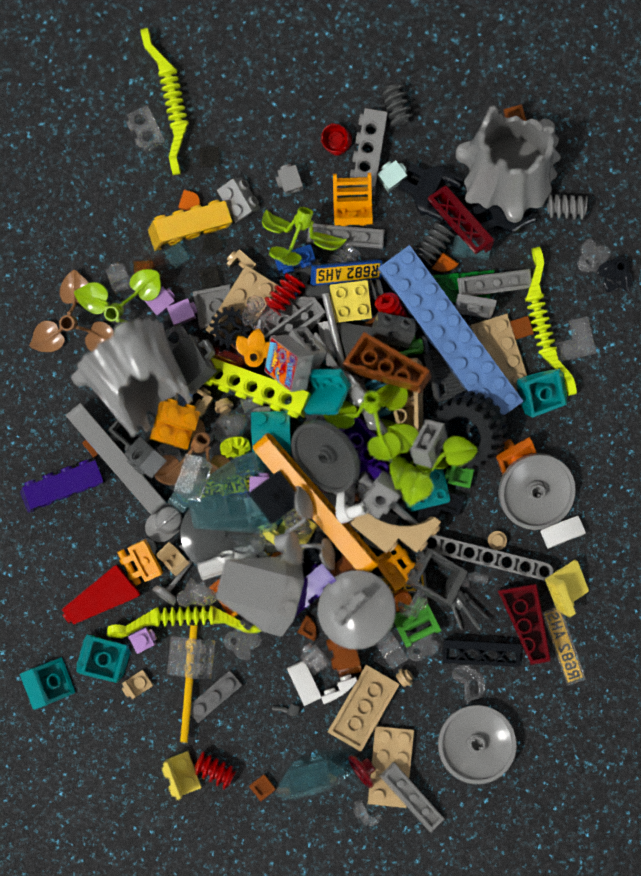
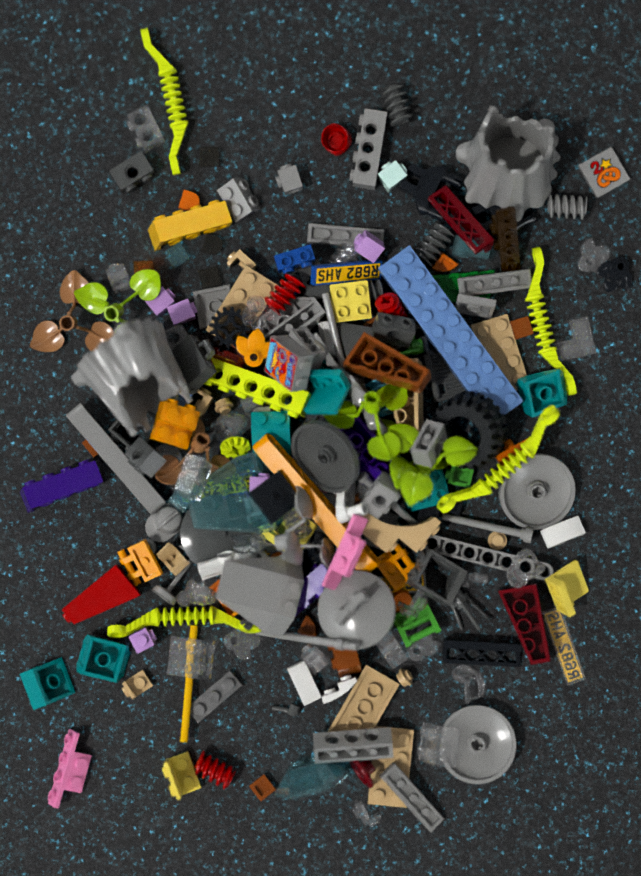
(71, 770): none -> bright pink bracket
(136, 162): none -> dark grey brick
(302, 221): lime plant -> none
(339, 643): none -> light grey bar
(347, 553): none -> bright pink bracket
(352, 209): light orange plate -> none
(353, 745): none -> light grey brick
(368, 246): none -> lavender brick
(439, 745): none -> clear bracket
(483, 487): none -> neon yellow piece
(506, 238): none -> dark brown bracket
(515, 111): dark orange tile -> none
(516, 576): none -> clear piece
(524, 534): none -> light grey piece
(603, 172): none -> light grey tile

